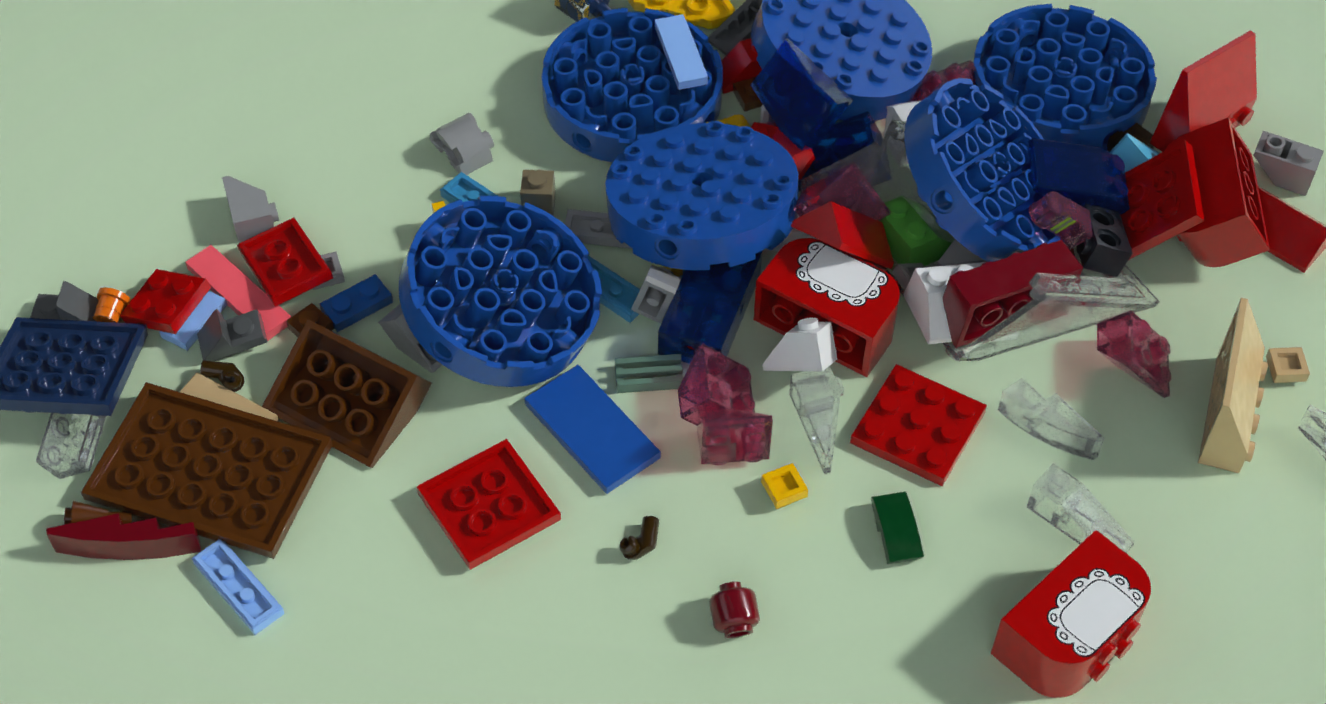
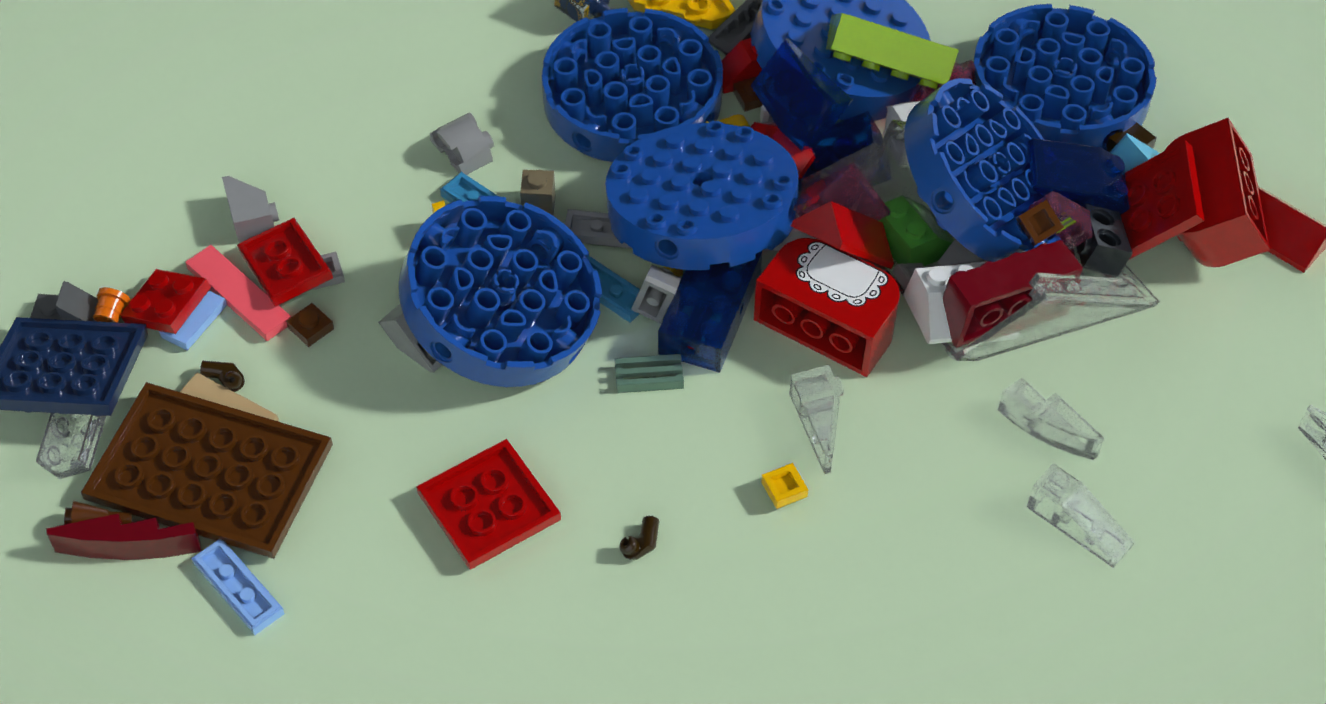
(227, 337): dark grey slope -> none
(345, 393): reddish brown slope -> none
(356, 302): blue plate -> none
(592, 429): blue tile -> none
(681, 52): light blue tile -> none
(714, 384): clear pink slope -> none
(733, 436): clear pink slope -> none
(734, 610): dark red head -> none
(804, 348): white slope -> none
(890, 49): none -> lime slope
(897, 527): dark green slope -> none
(918, 424): red plate -> none
(1039, 223): none -> reddish brown plate
(1075, 619): red brick -> none
(1136, 350): clear pink slope -> none
(1212, 90): red slope -> none
(1235, 394): tan slope -> none
(1287, 162): light grey slope -> none
(1287, 365): tan plate -> none

